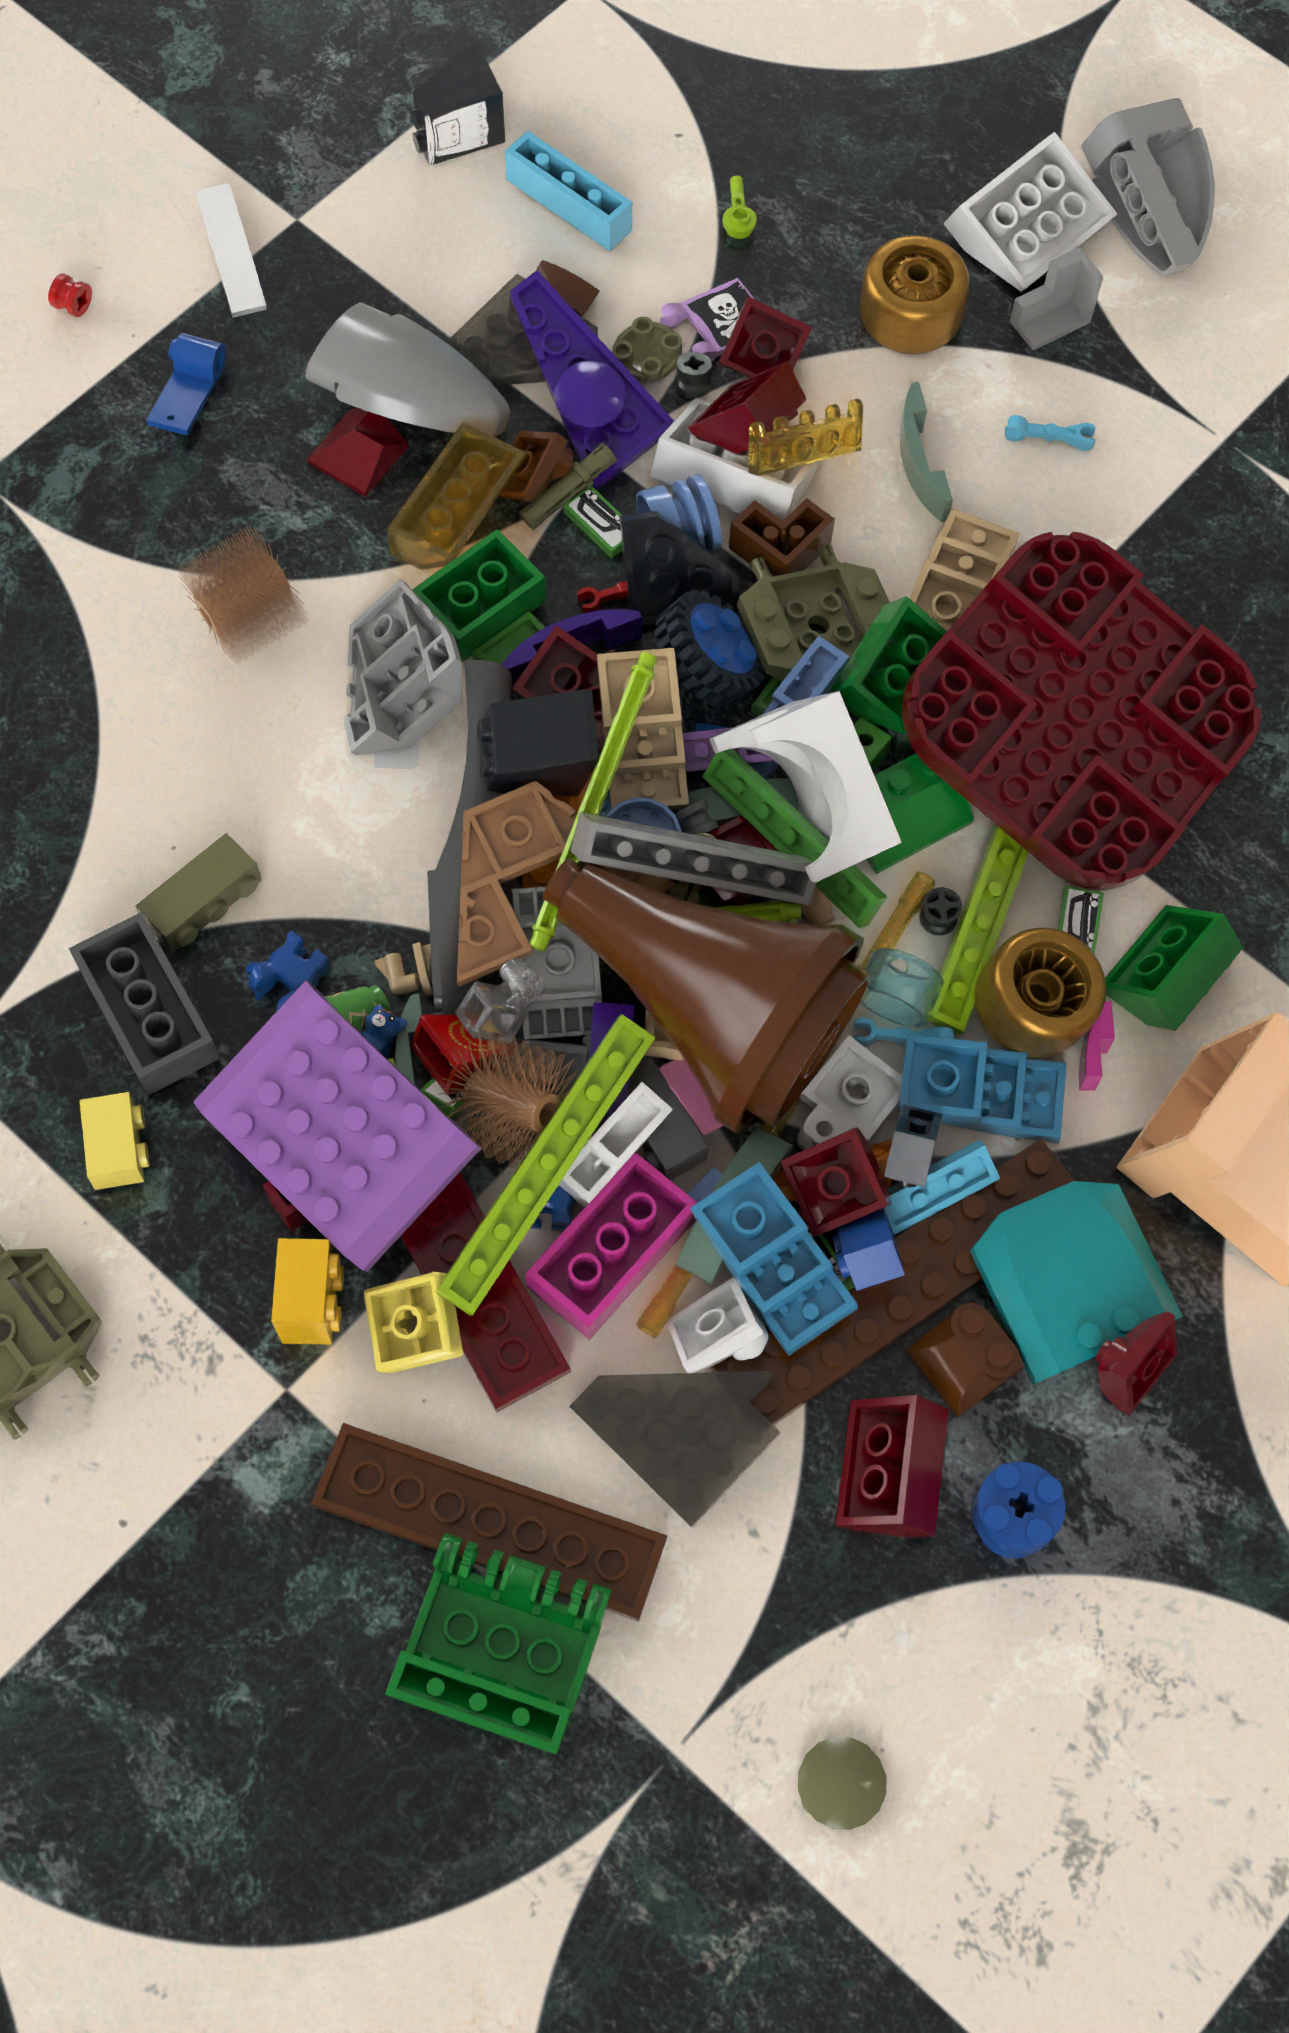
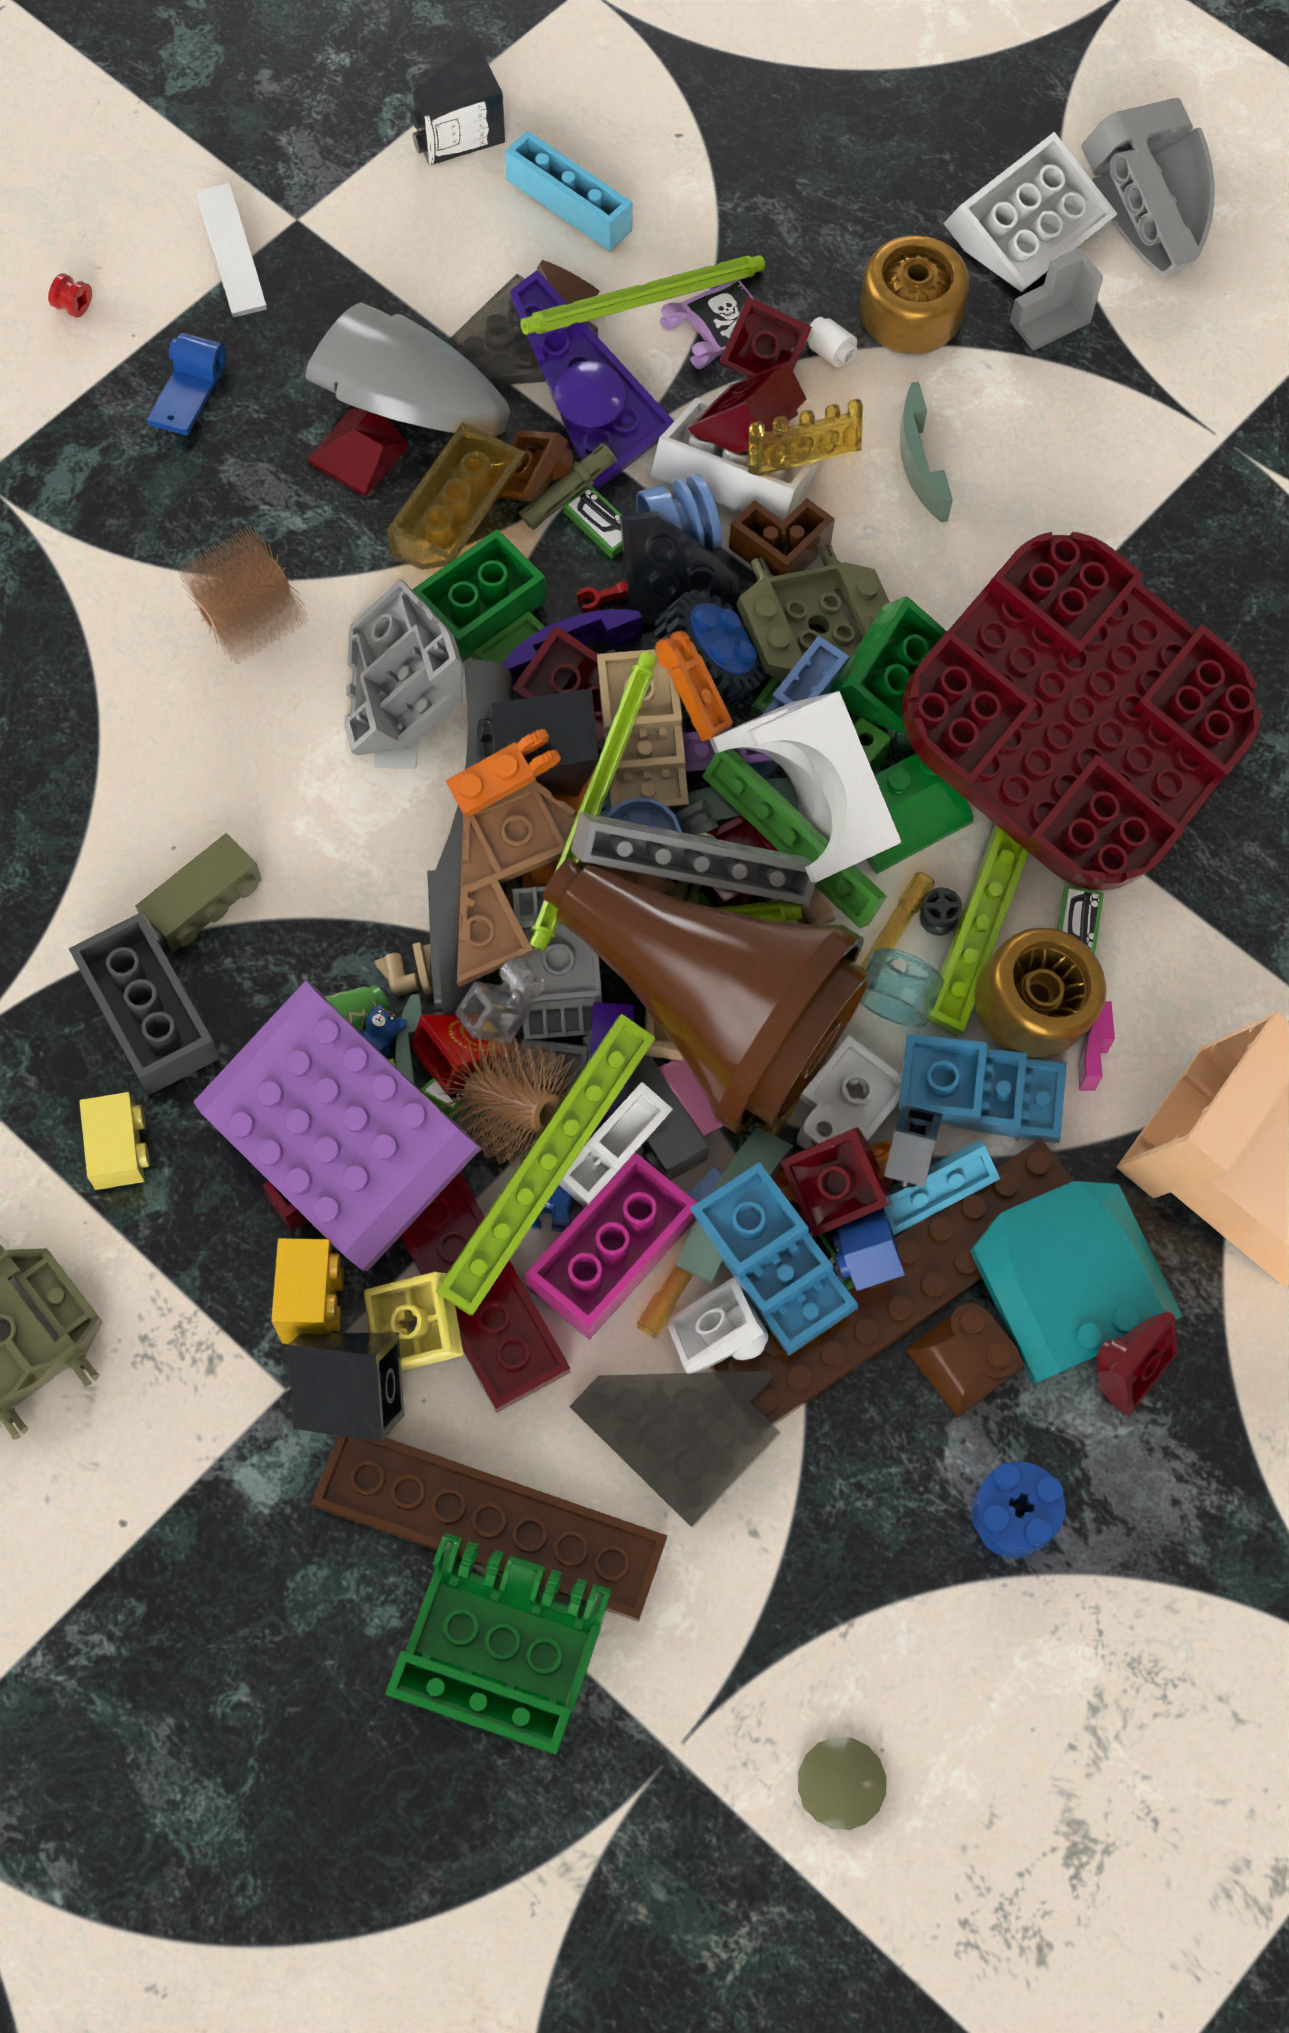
(287, 967): blue animal -> none
(345, 1383): none -> black slope
(501, 774): none -> orange hinge
(642, 295): none -> lime piece
(648, 349): olive dish -> none
(693, 374): pearl dark grey wheel -> none
(693, 684): none -> orange hinge
(738, 219): lime plate -> none
(832, 342): none -> white brick
(892, 1466): dark red slope -> none
(898, 1035): medium azure piece -> none
(961, 565): tan slope -> none
(1072, 435): medium azure piece -> none
(1173, 965): green slope -> none

